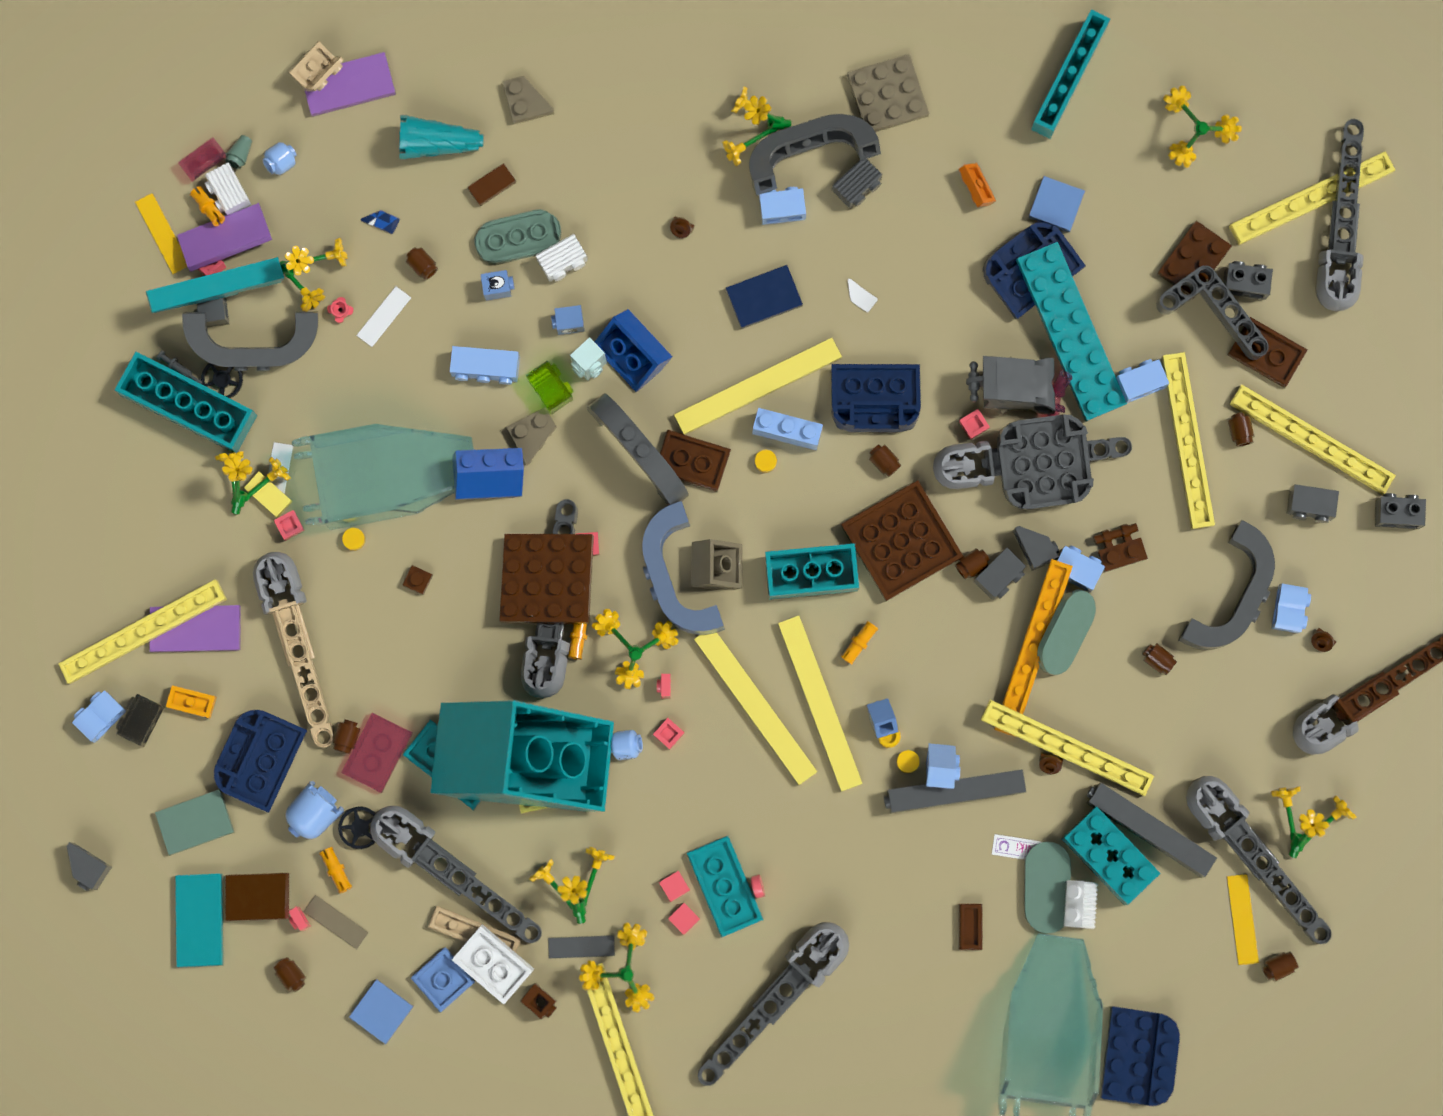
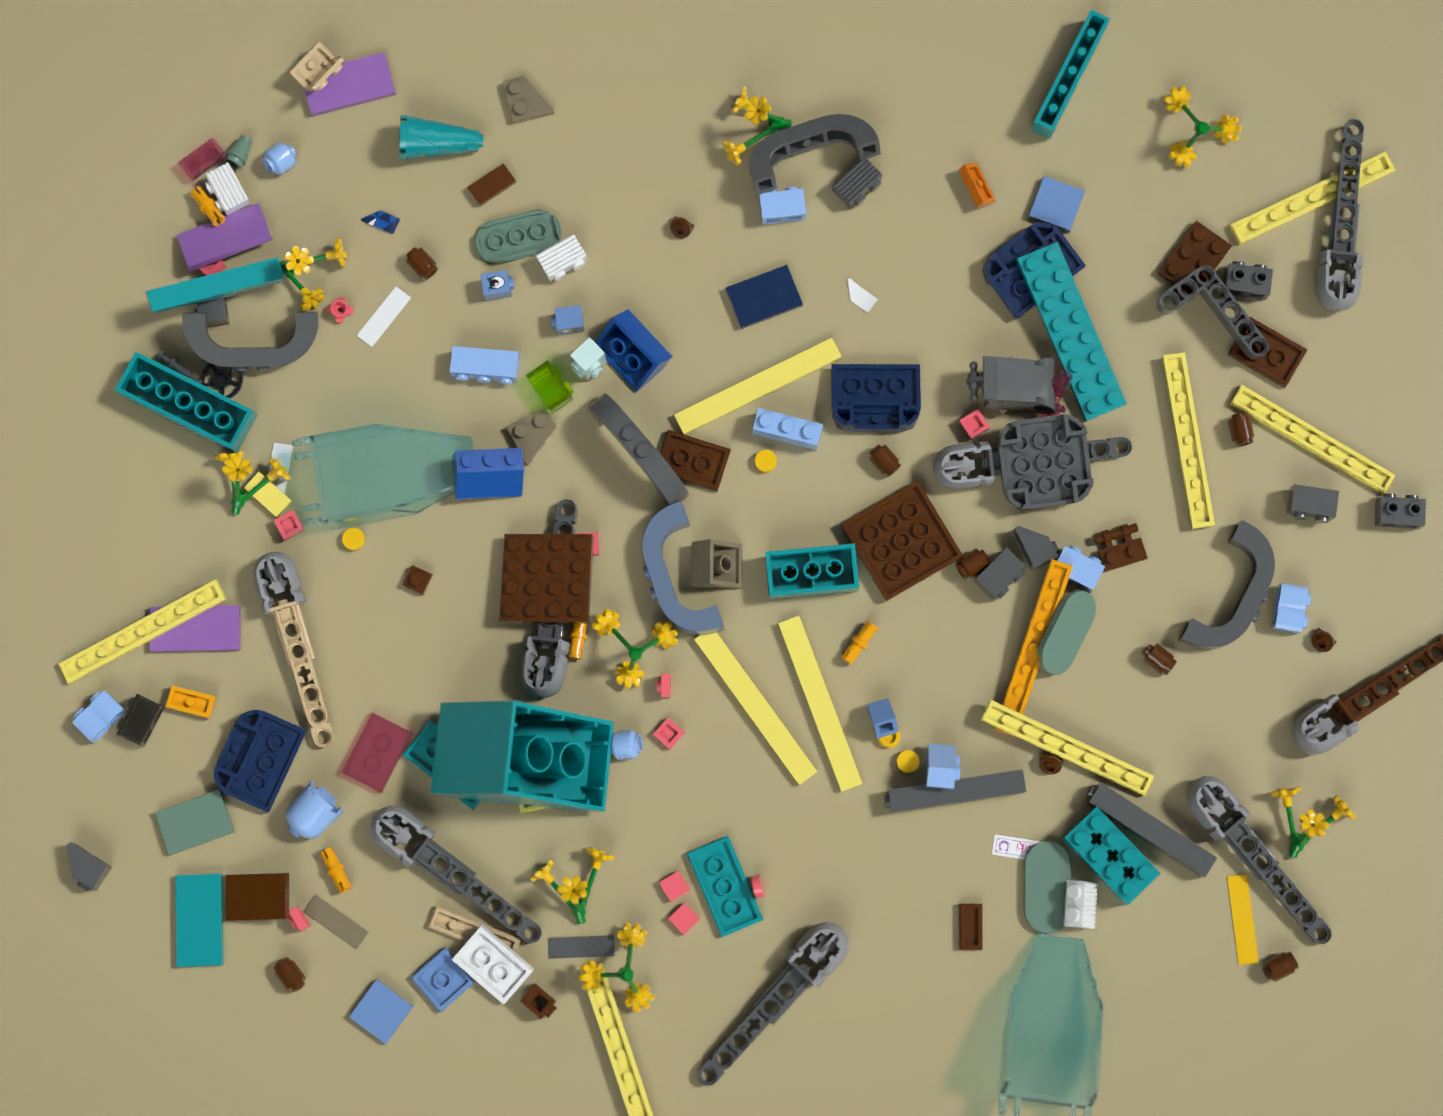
(162, 233): yellow sticker -> none
(346, 736): reddish brown brick -> none
(358, 827): black wheel -> none
(888, 93): dark tan plate -> none
(1140, 1057): dark blue plate -> none
(1142, 380): light blue brick -> none

